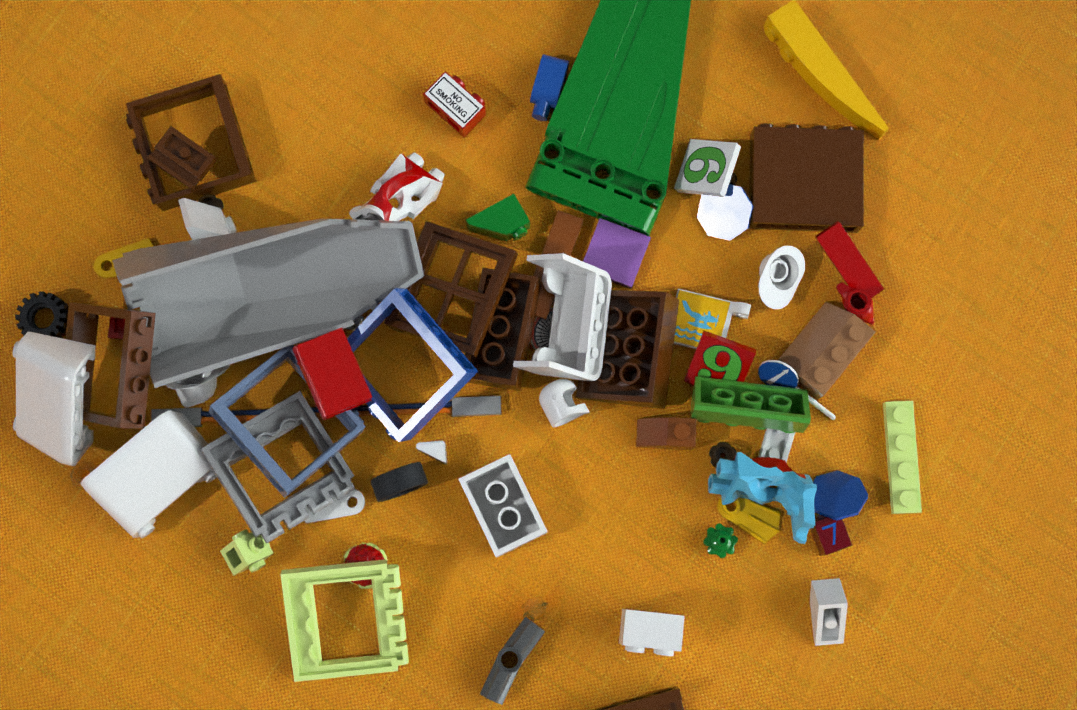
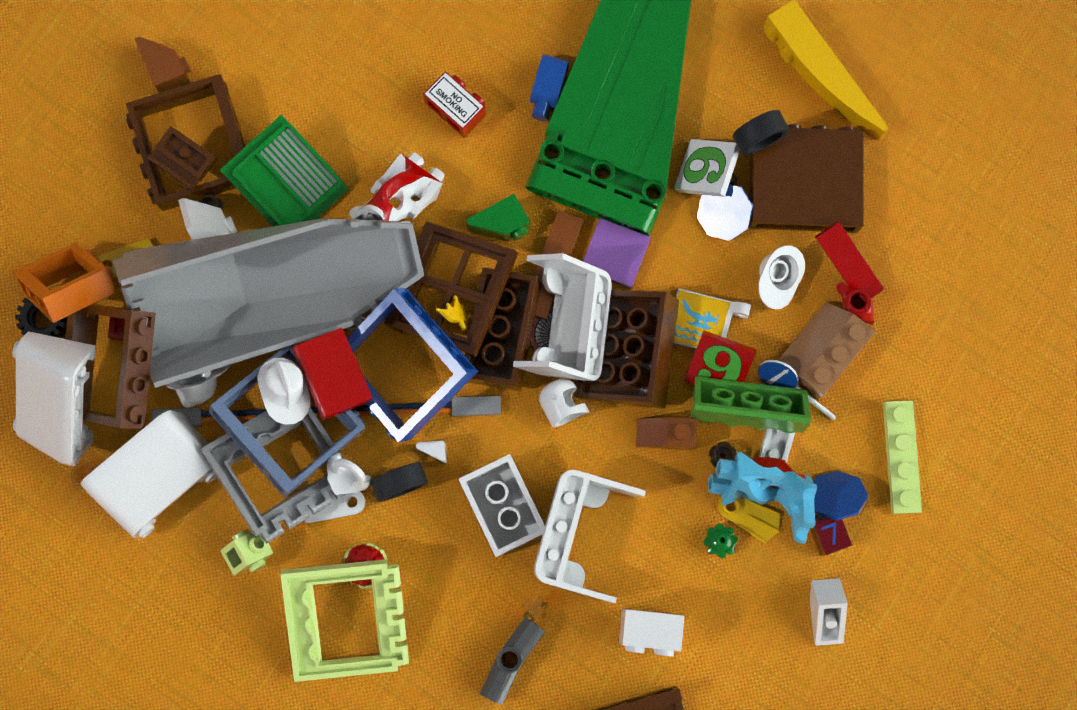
(72, 295): none -> orange window
(163, 65): none -> dark orange slope
(283, 390): none -> white piece
(284, 176): none -> green piece
(345, 476): none -> white piece
(456, 313): none -> yellow piece
(571, 493): none -> white windscreen
(760, 132): none -> black tyre

